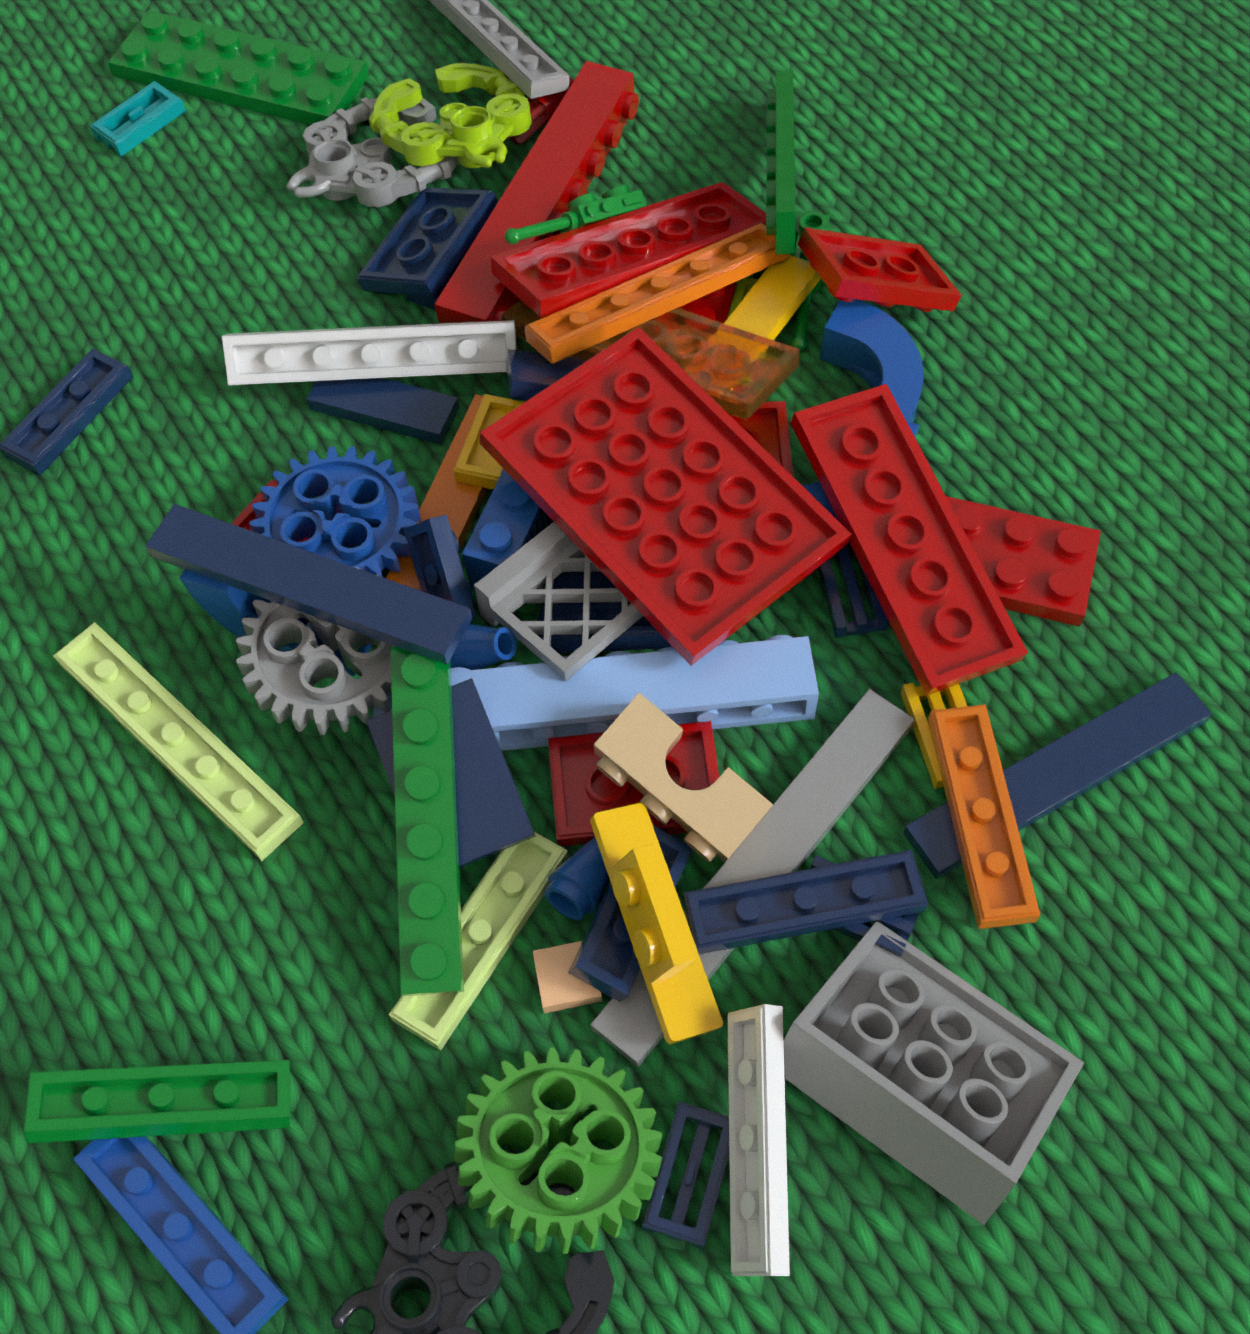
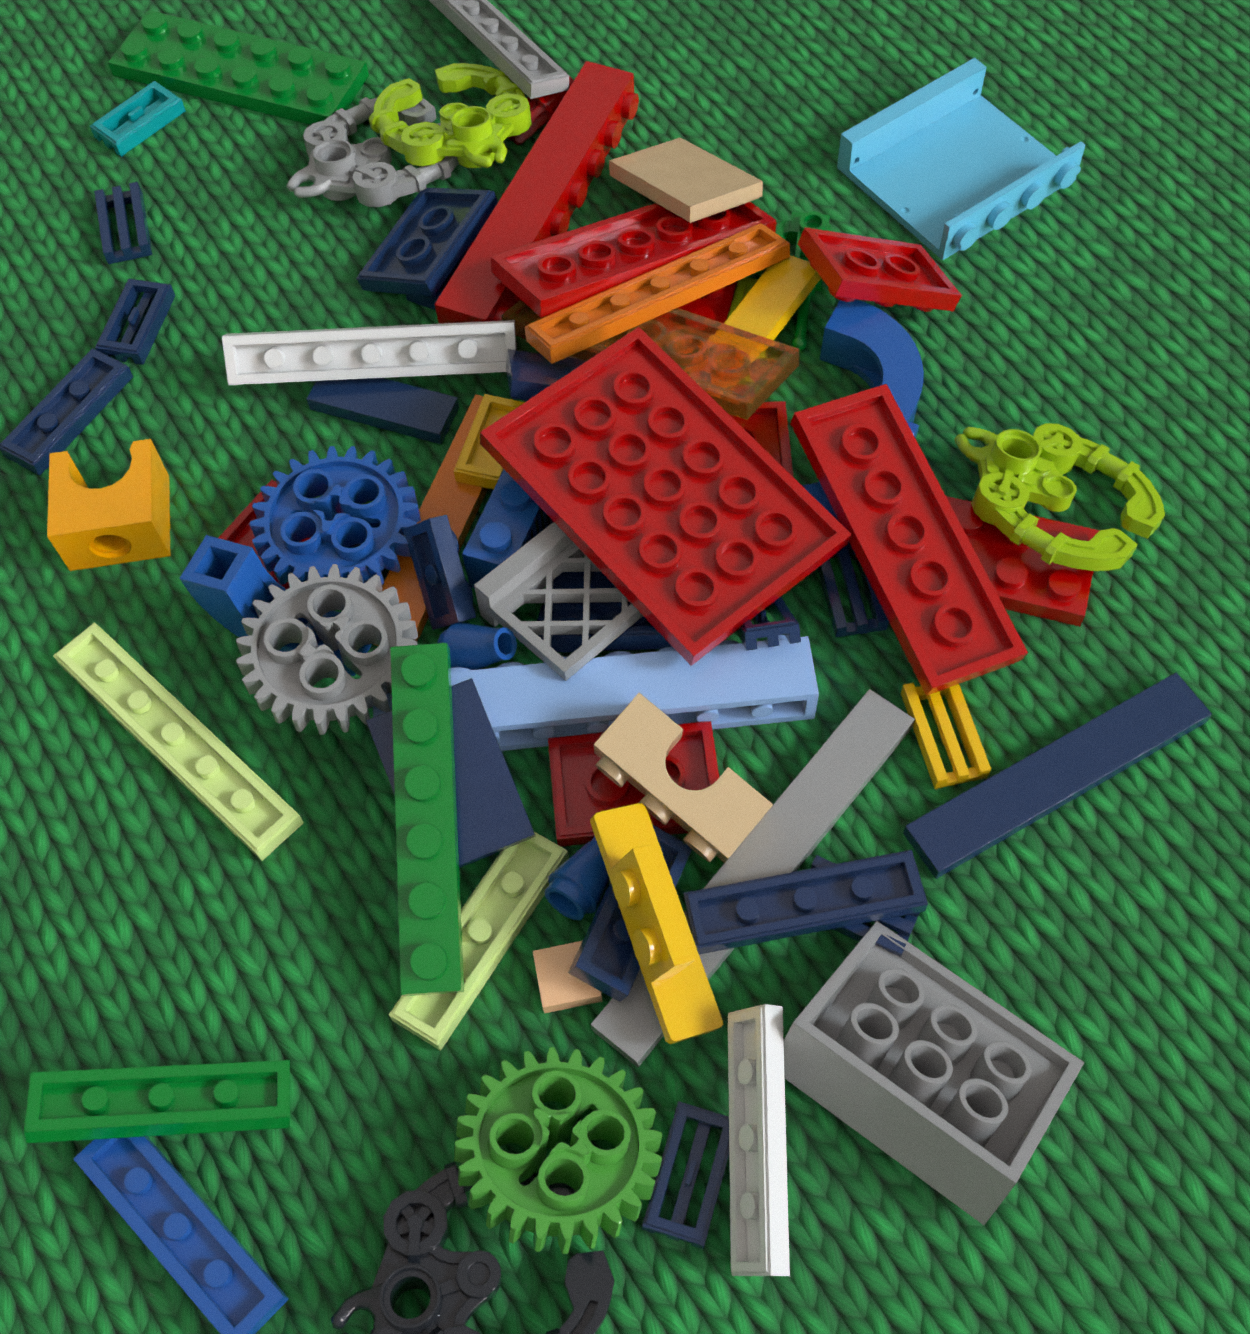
(111, 522): none -> light orange piece
(119, 200): none -> dark blue tile
(143, 320): none -> dark blue tile
(310, 583): dark blue tile -> none
(582, 212): green piece -> none
(686, 179): none -> tan tile
(781, 163): green plate -> none
(784, 624): none -> dark blue tile
(952, 162): none -> medium azure panel
(983, 818): orange tile -> none
(1031, 468): none -> lime piece

